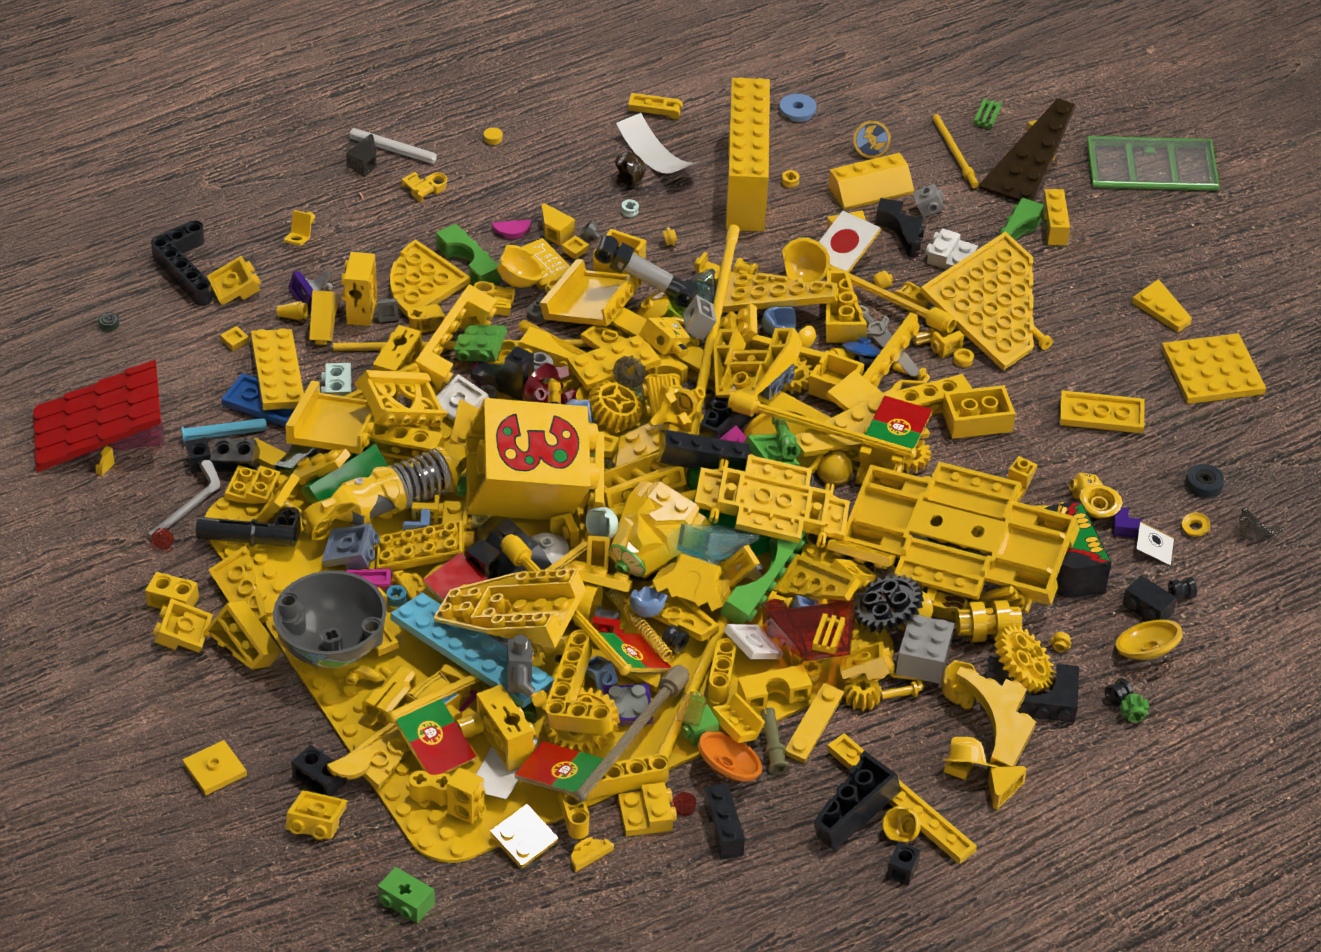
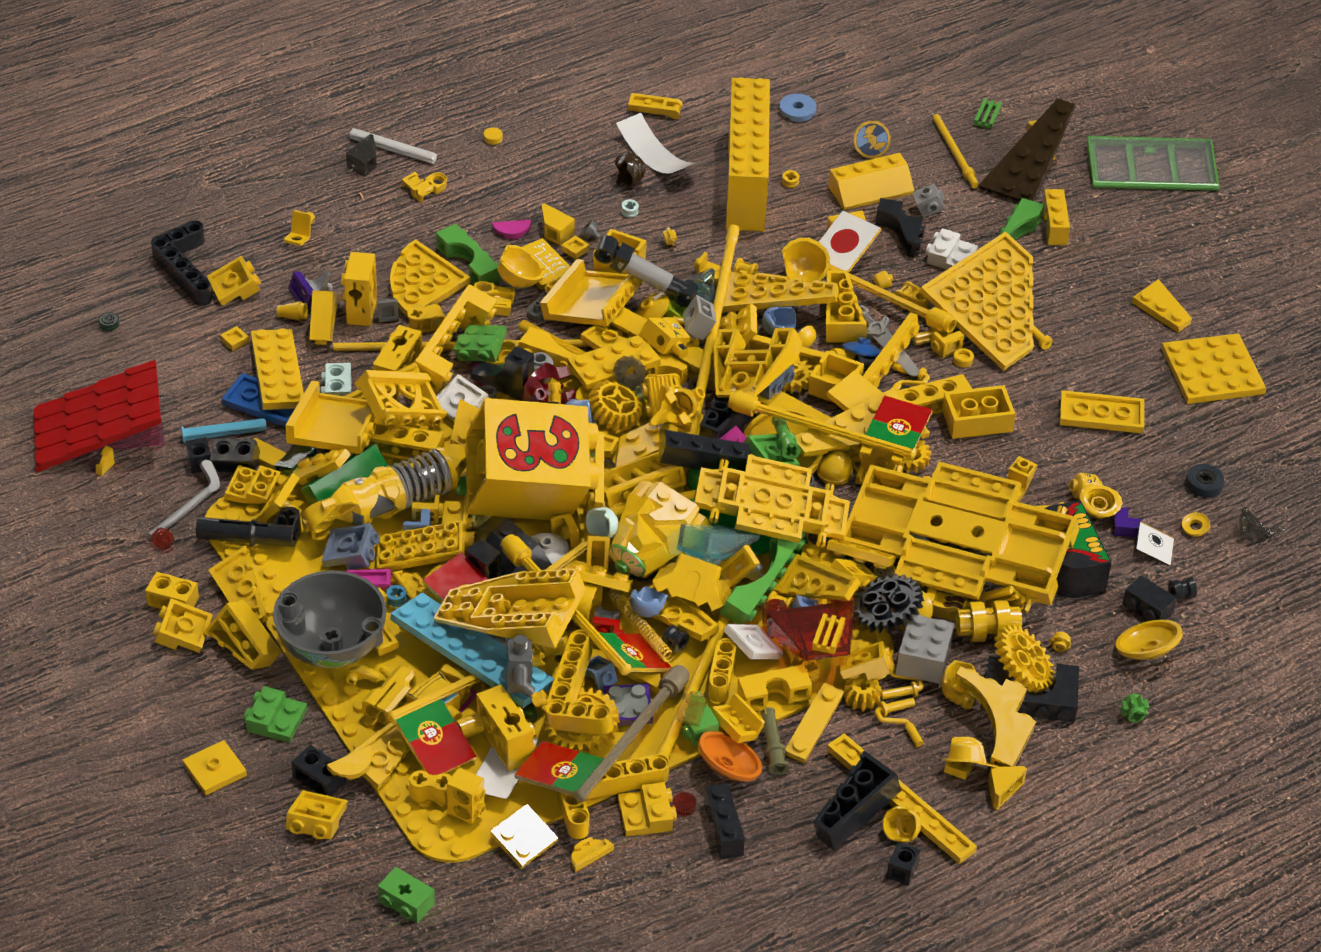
(274, 715): none -> bright green plate
(883, 710): none -> yellow piece
(1118, 691): black wheel -> none

